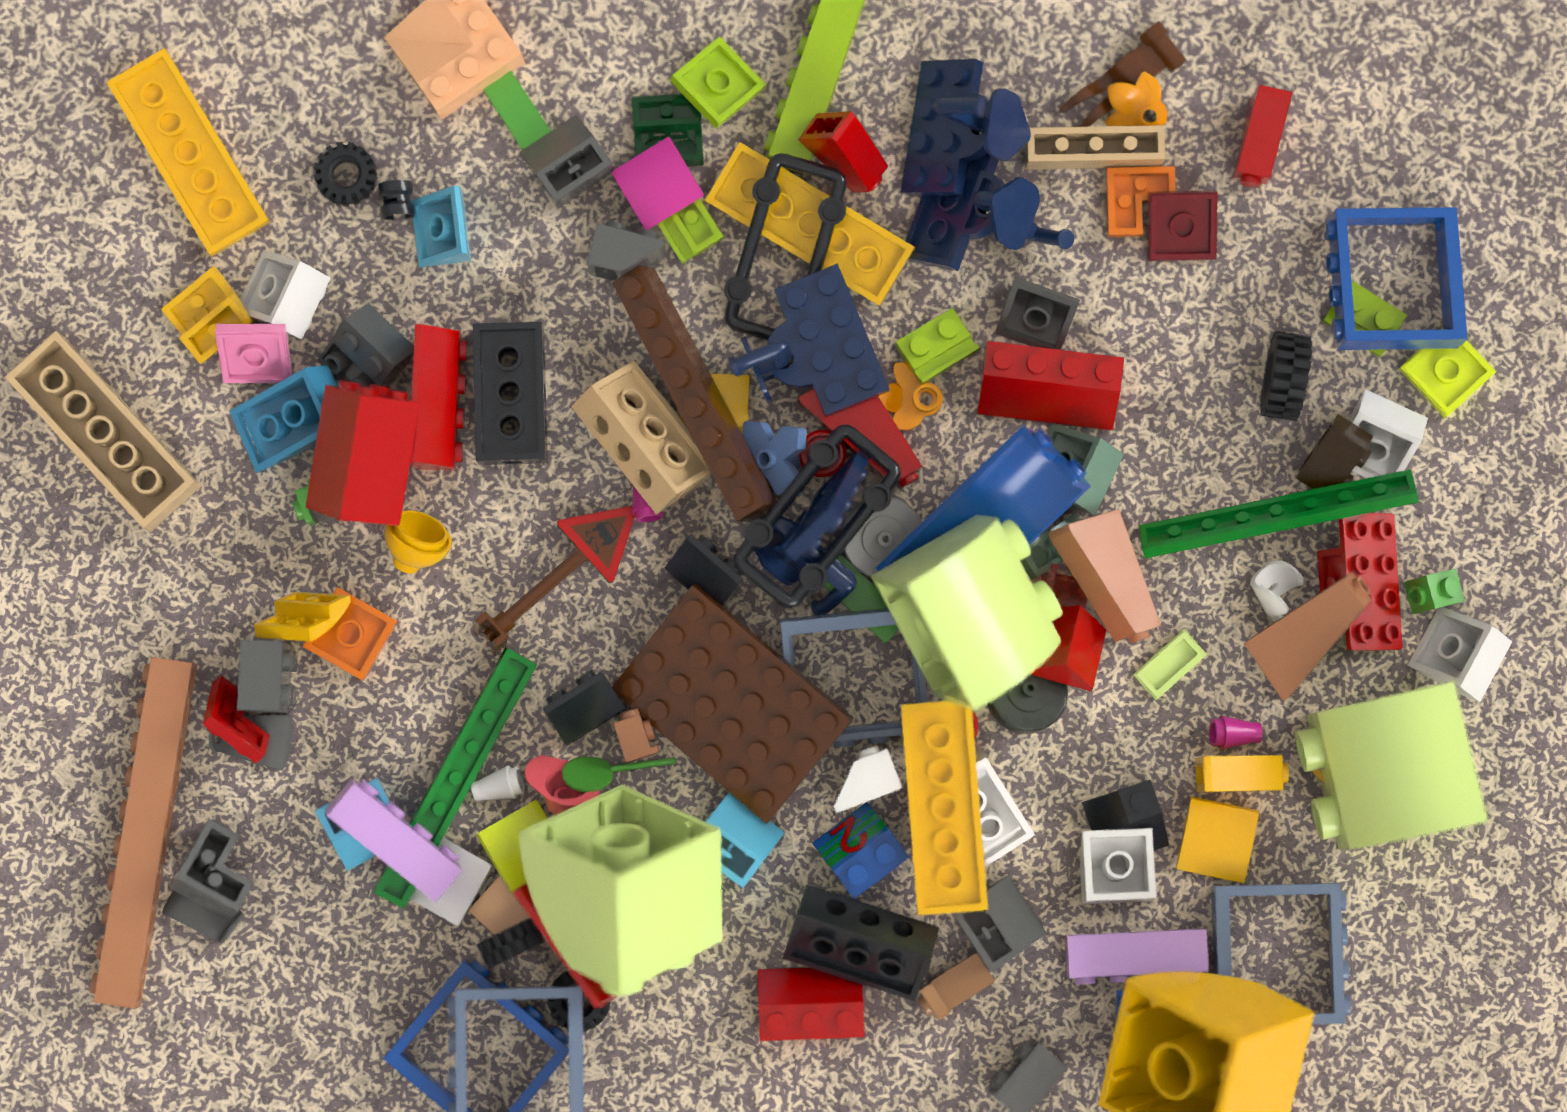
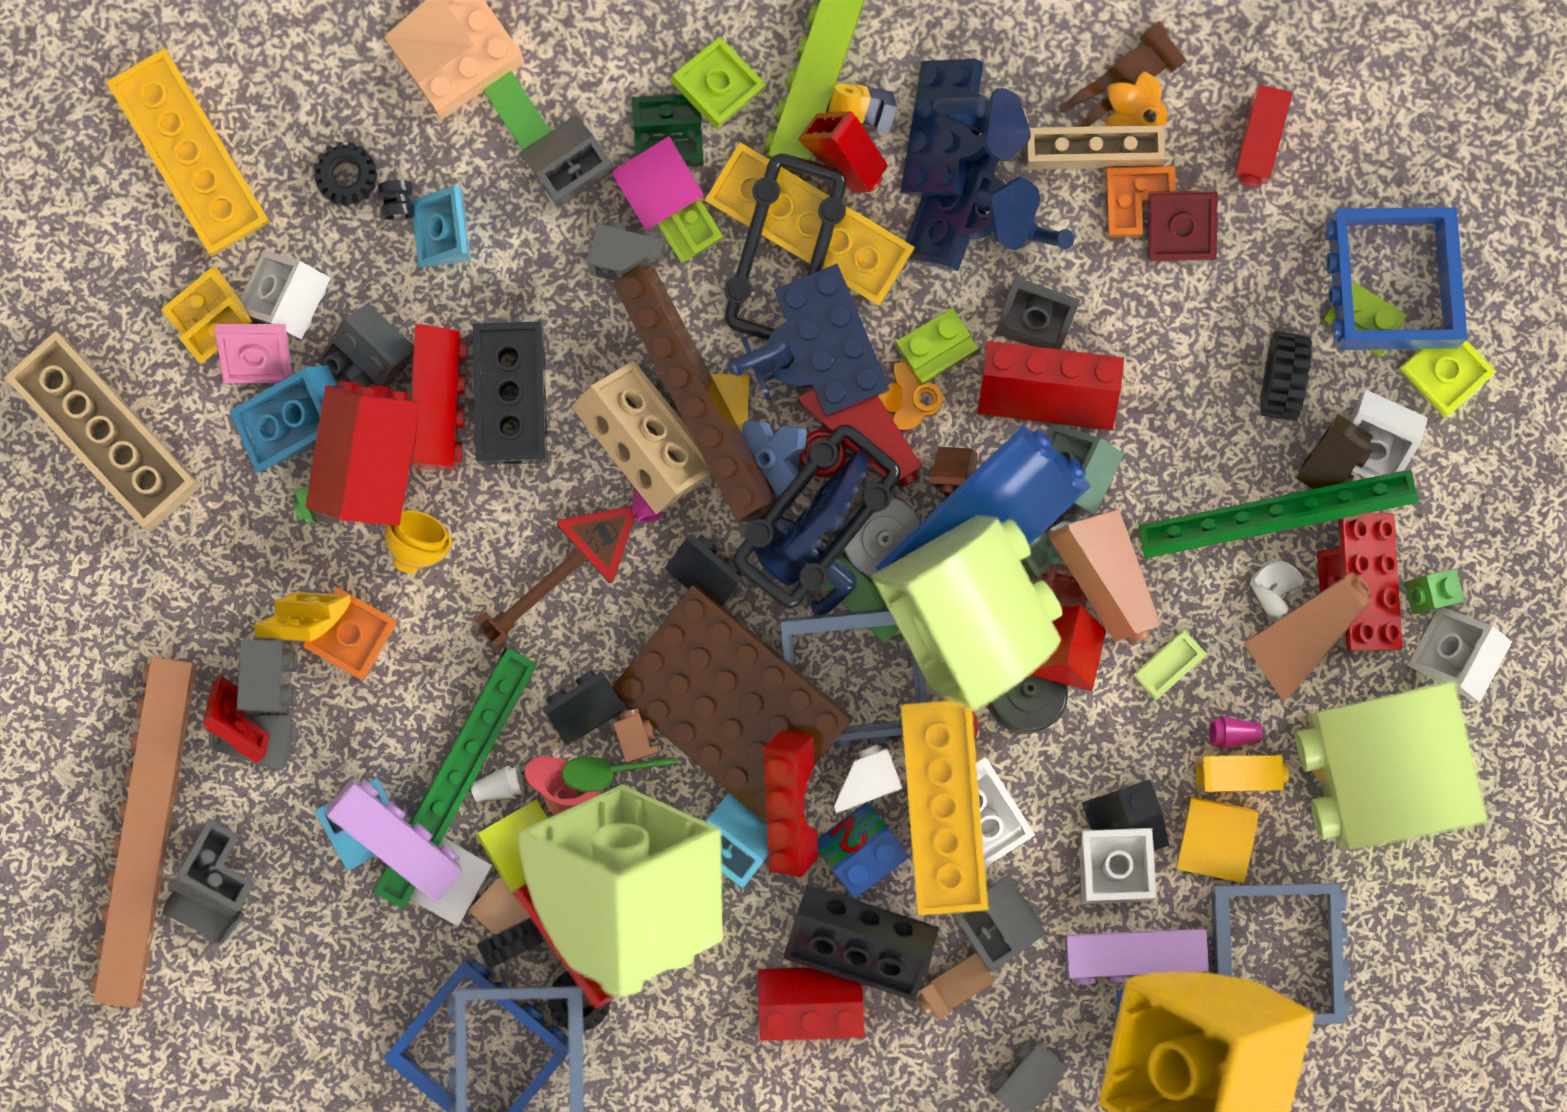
(787, 772): none -> red arch
(869, 104): none -> leg
(952, 468): none -> copper slope

